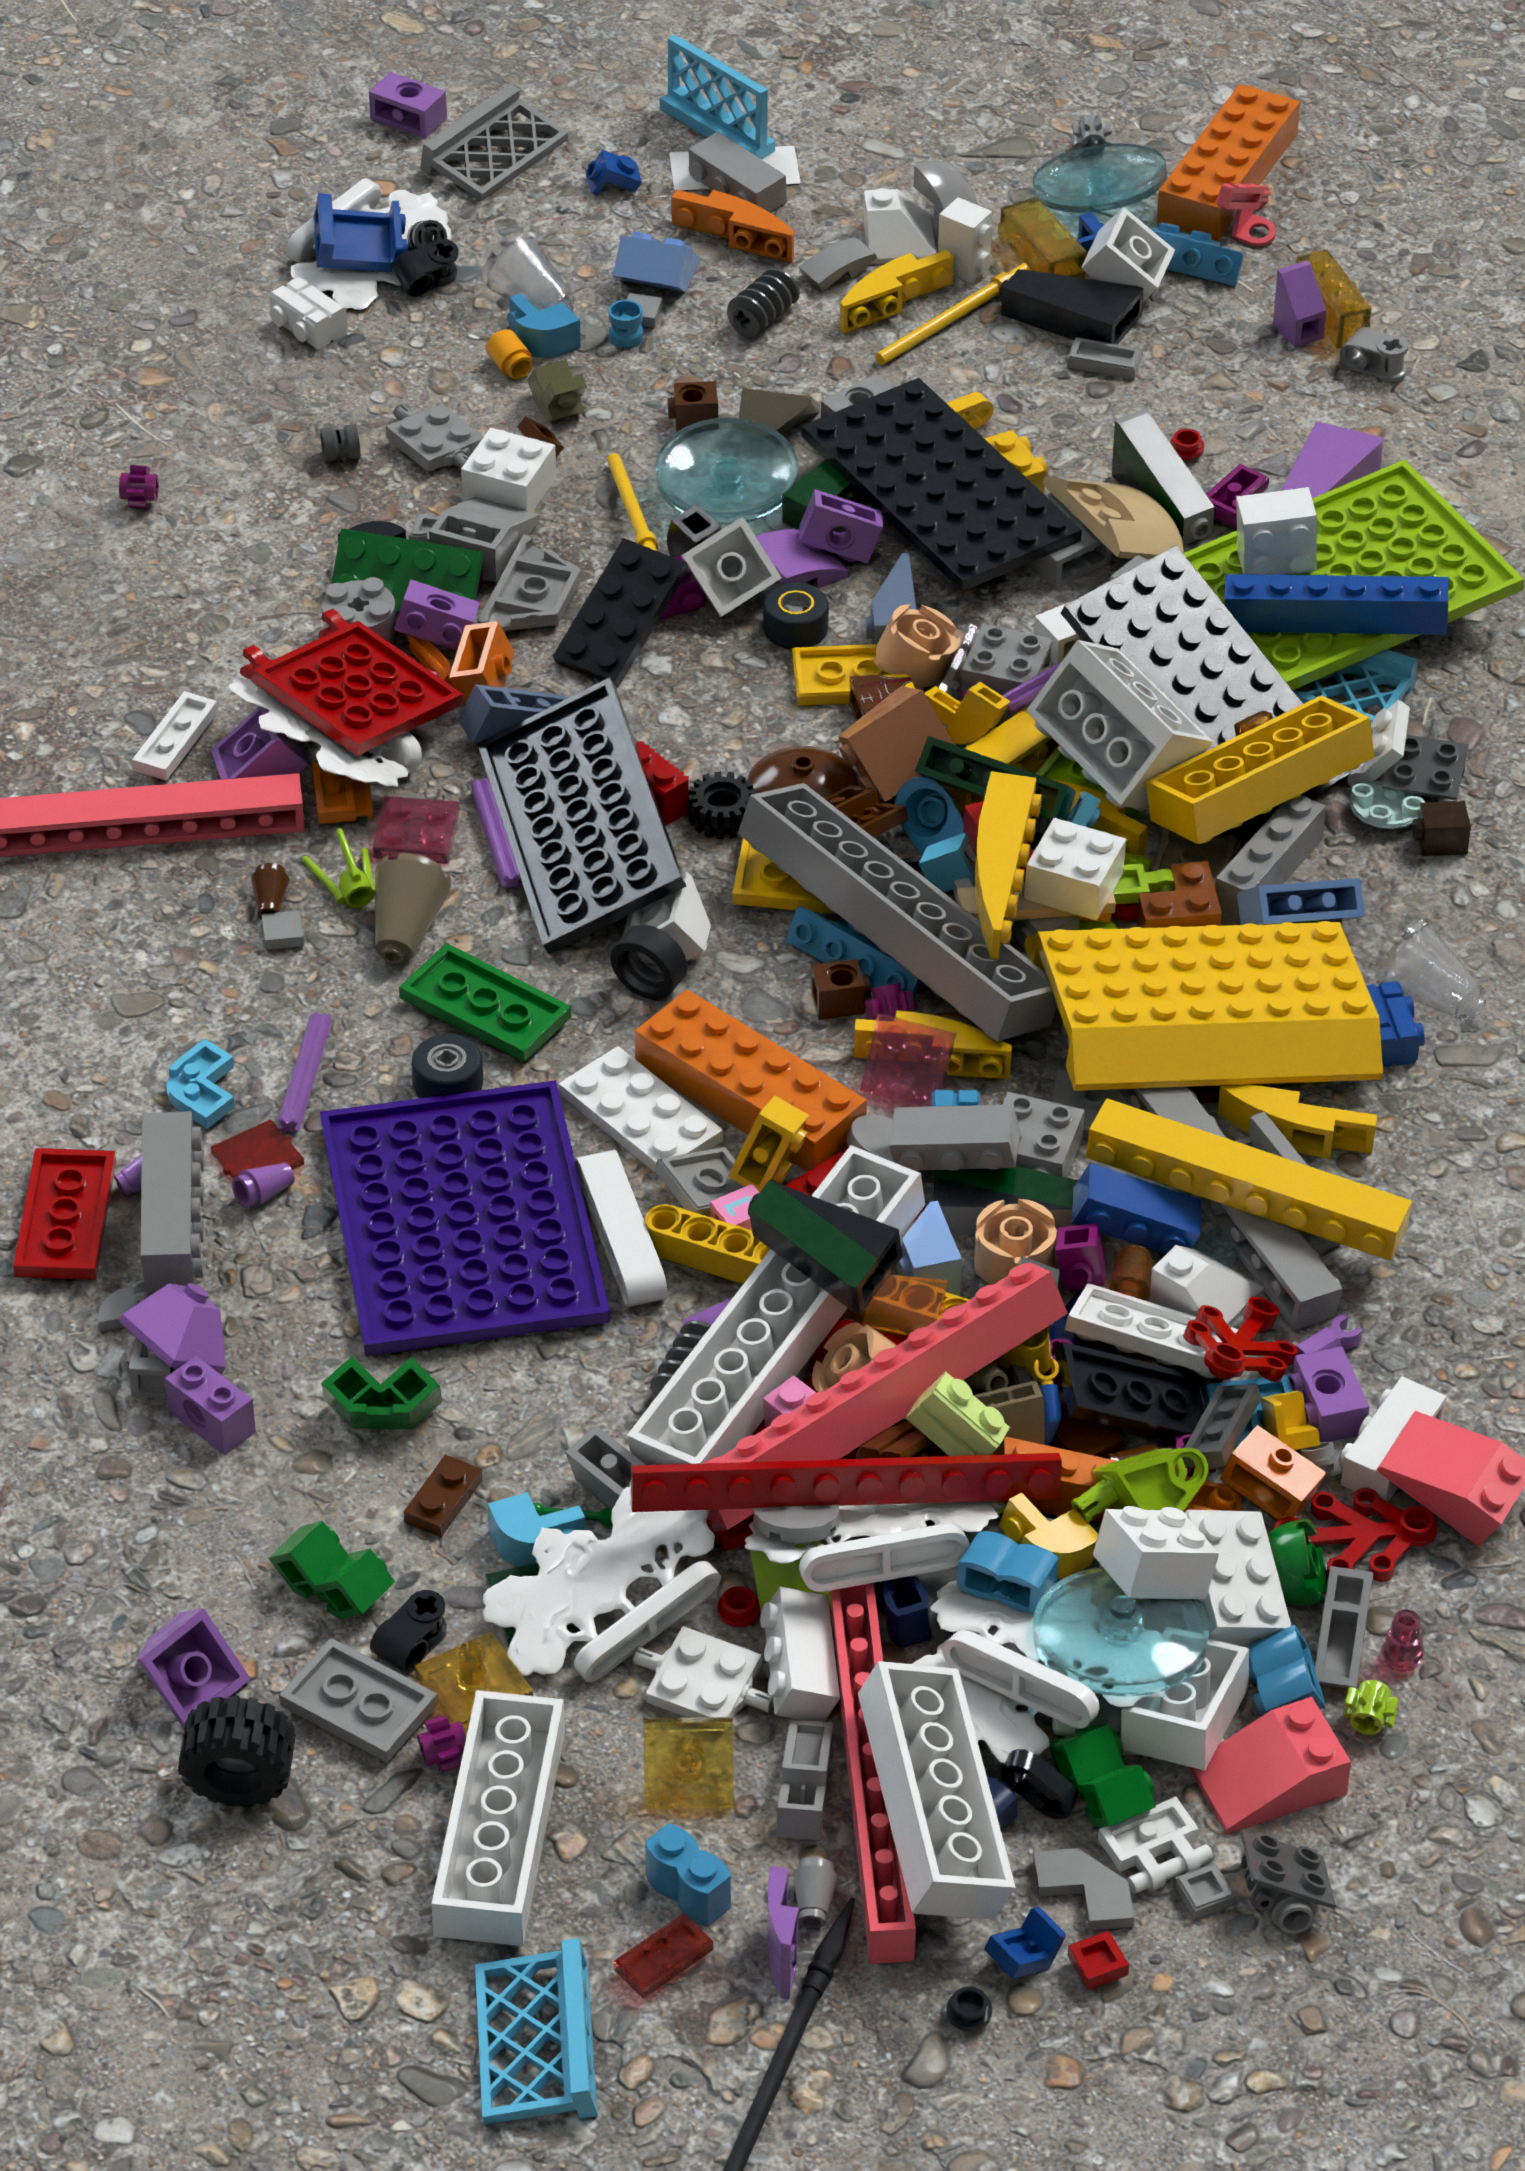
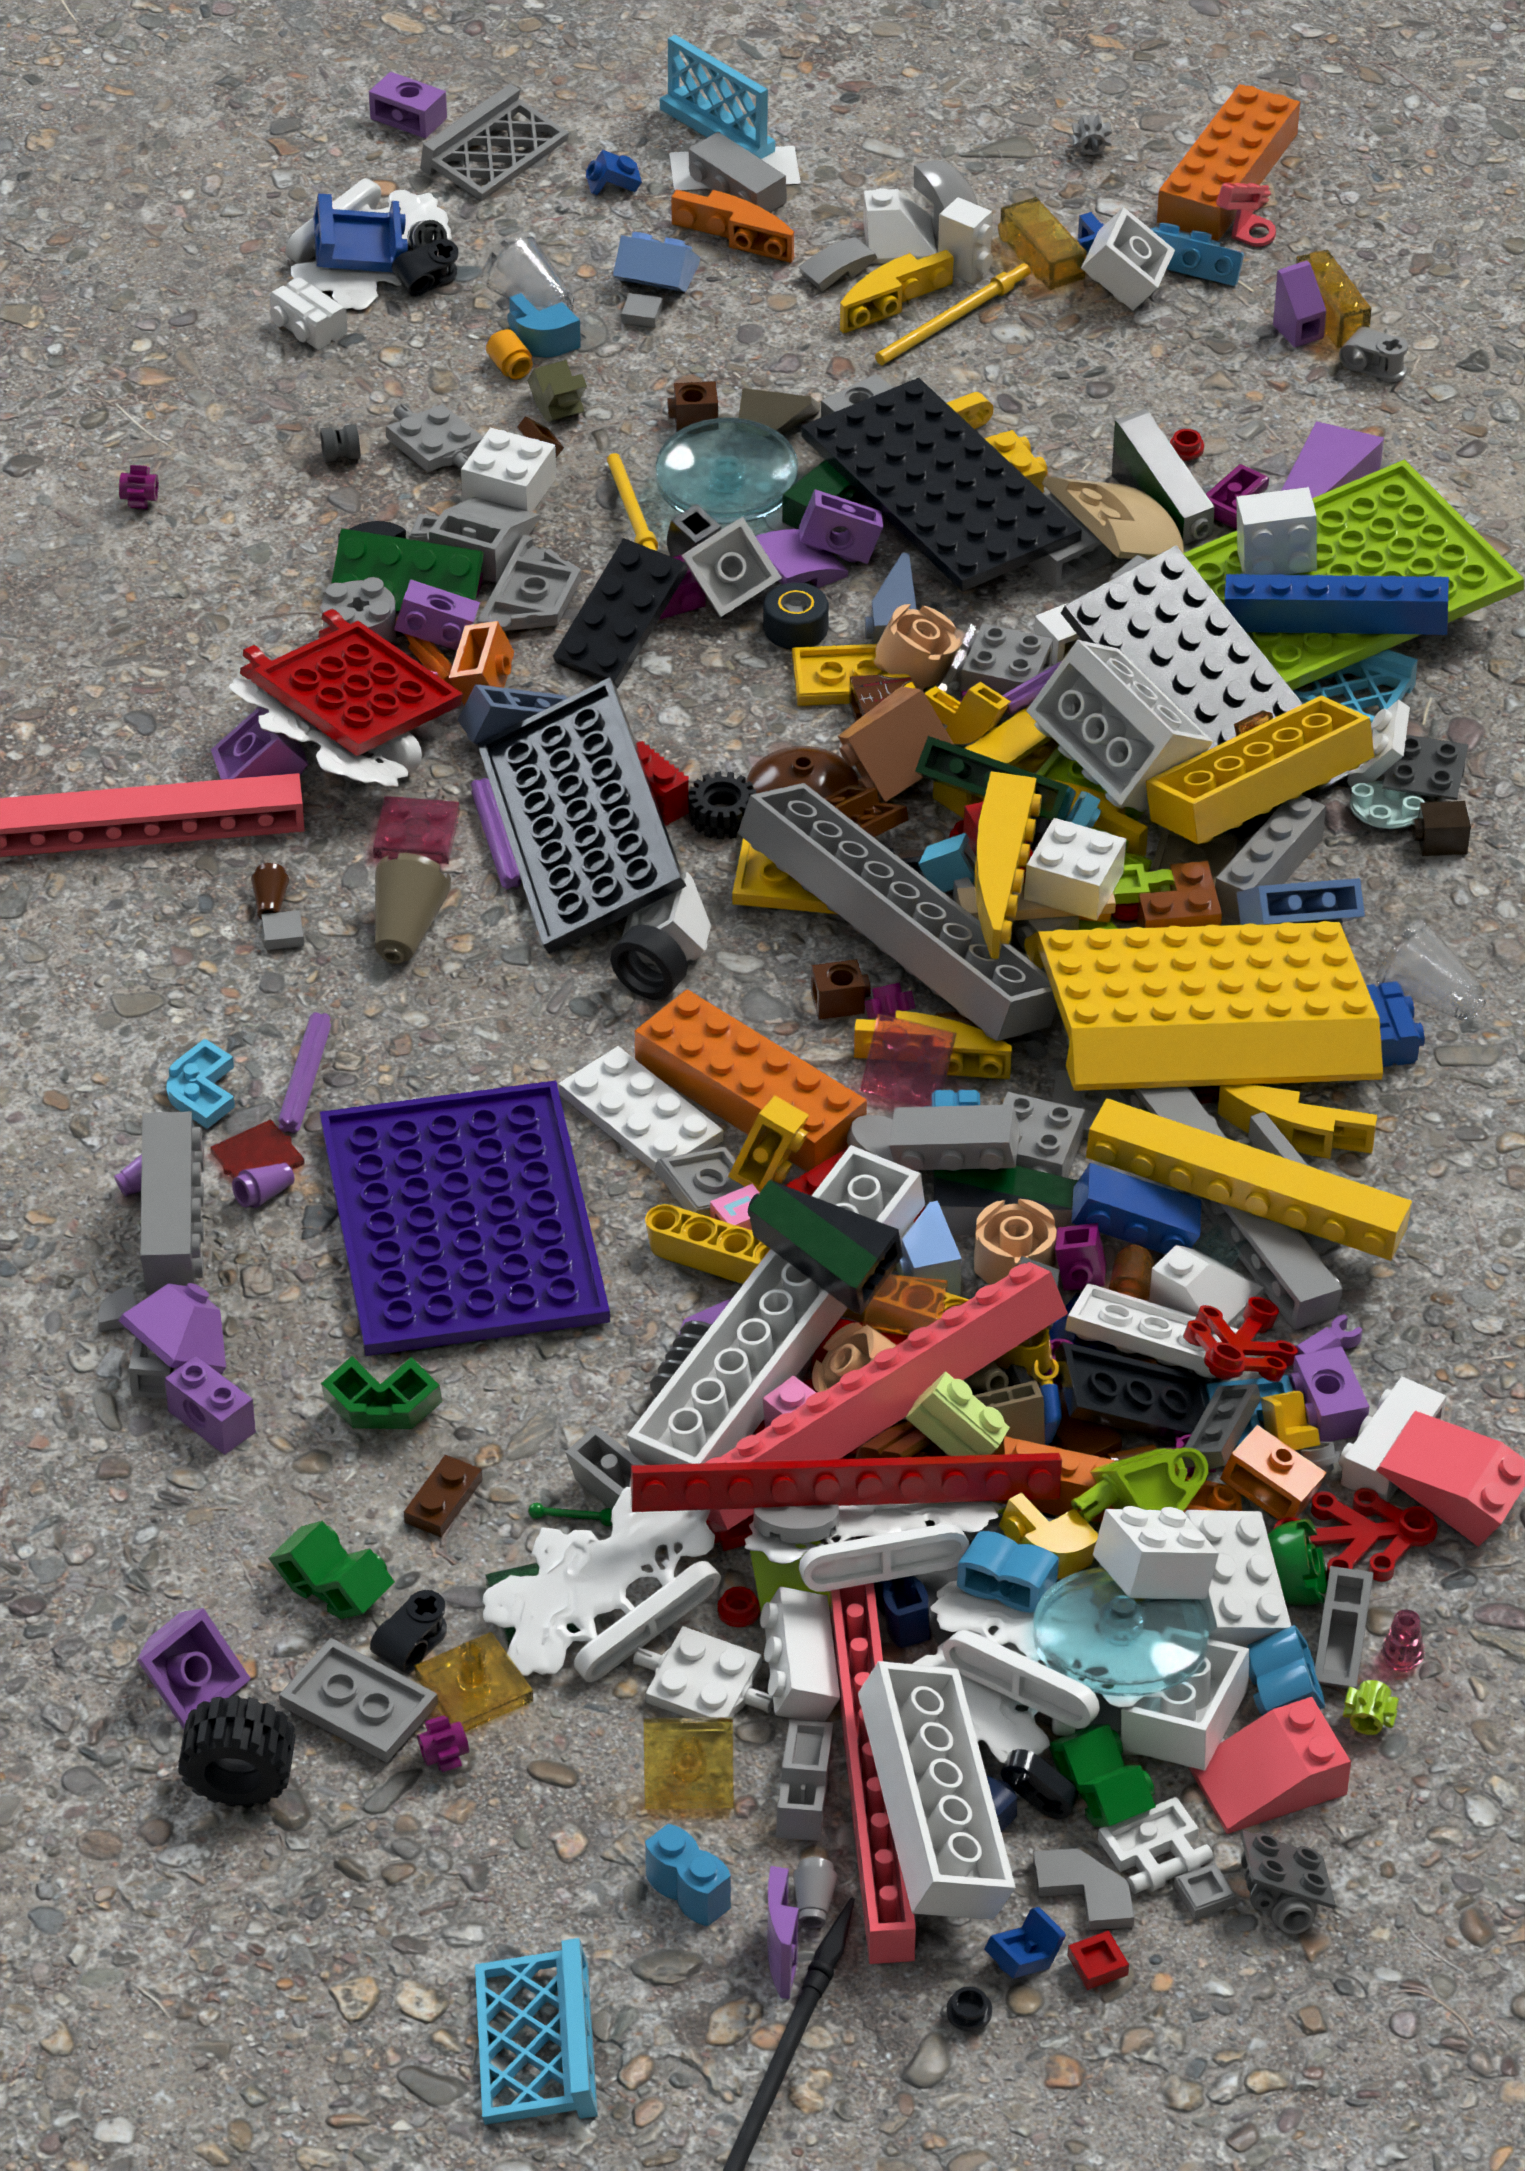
(65, 1214): red plate -> none
(175, 735): white plate -> none
(340, 797): orange plate -> none
(354, 886): lime plant -> none
(446, 1066): black wheel -> none
(485, 1002): green plate -> none
(498, 1818): white brick -> none
(516, 1526): medium azure brick -> none
(621, 1228): white beam -> none
(625, 324): dark azure wheel -> none
(663, 1955): clear red plate -> none
(762, 302): dark grey piece -> none
(840, 942): dark azure bracket -> none
(930, 811): dark azure piece -> none
(1072, 305): black slope -> none
(1100, 177): clear light blue dish -> none
(1104, 358): light grey tile -> none

